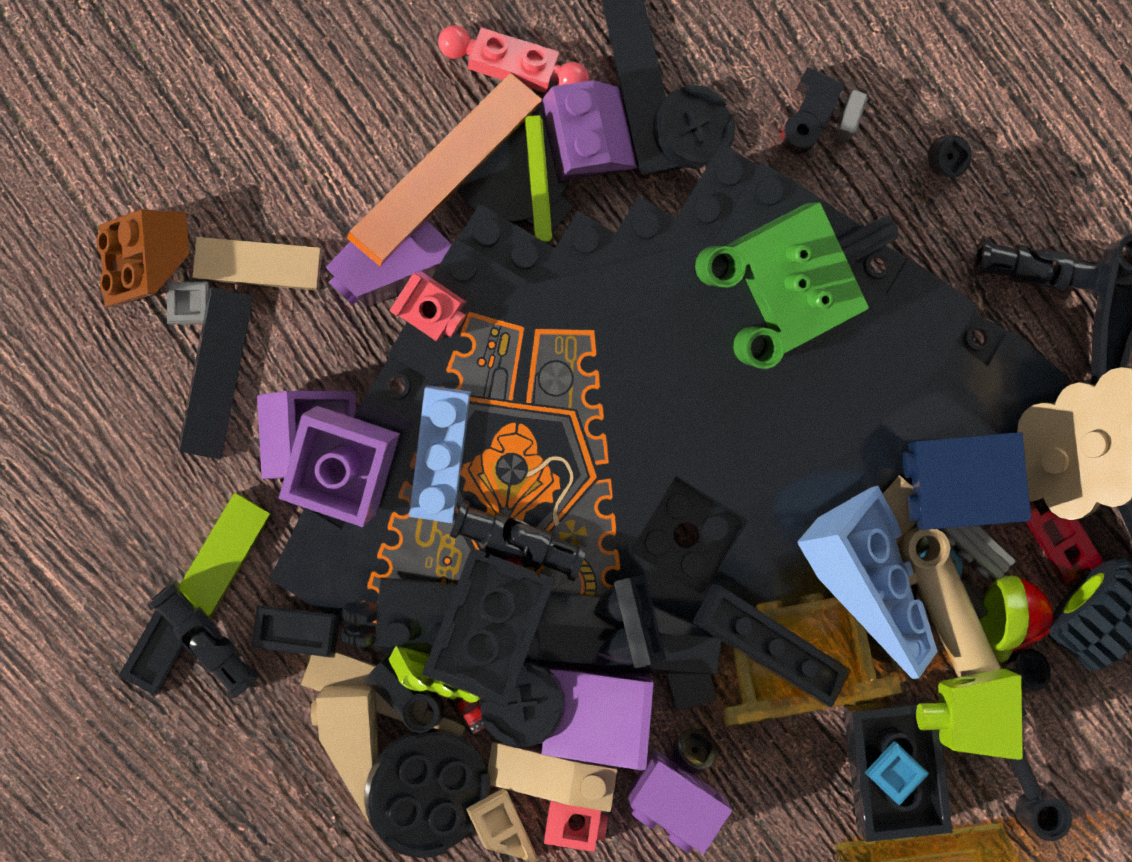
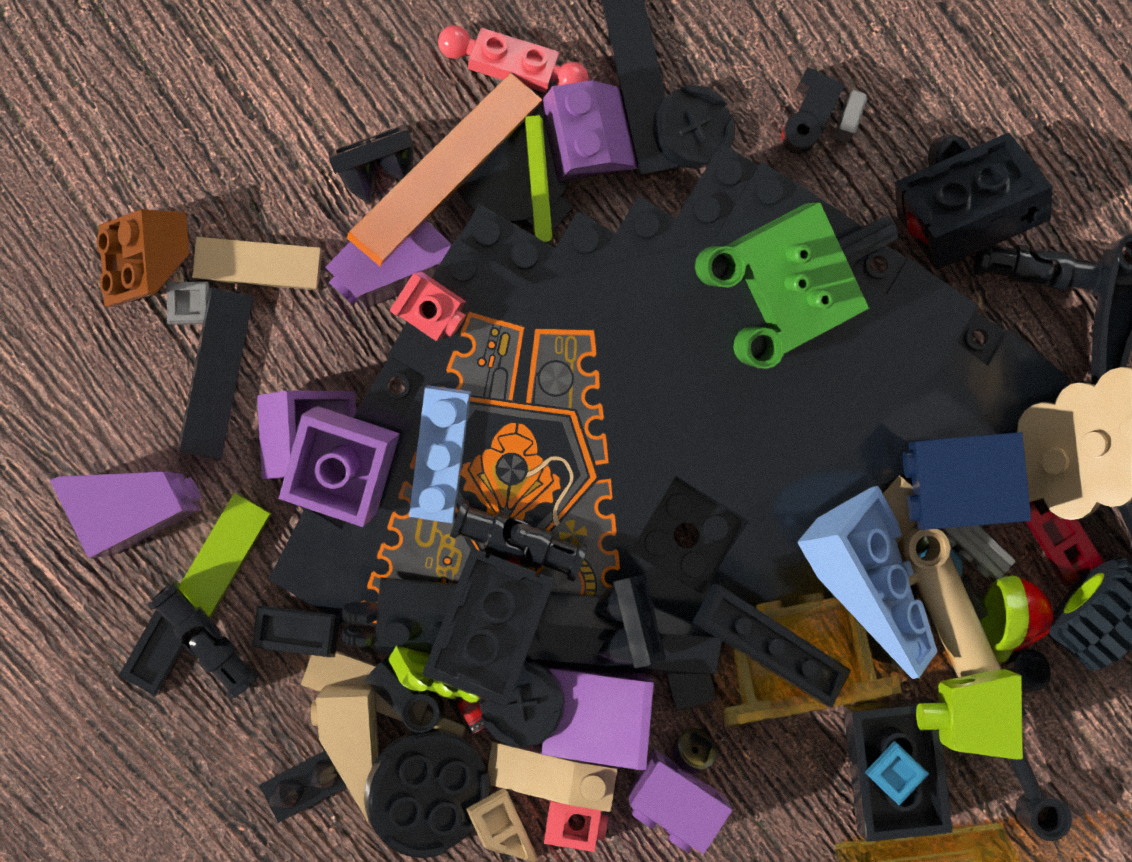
(125, 508): none -> medium lavender slope
(302, 786): none -> black tile
(356, 164): none -> black tile
(973, 200): none -> black piece

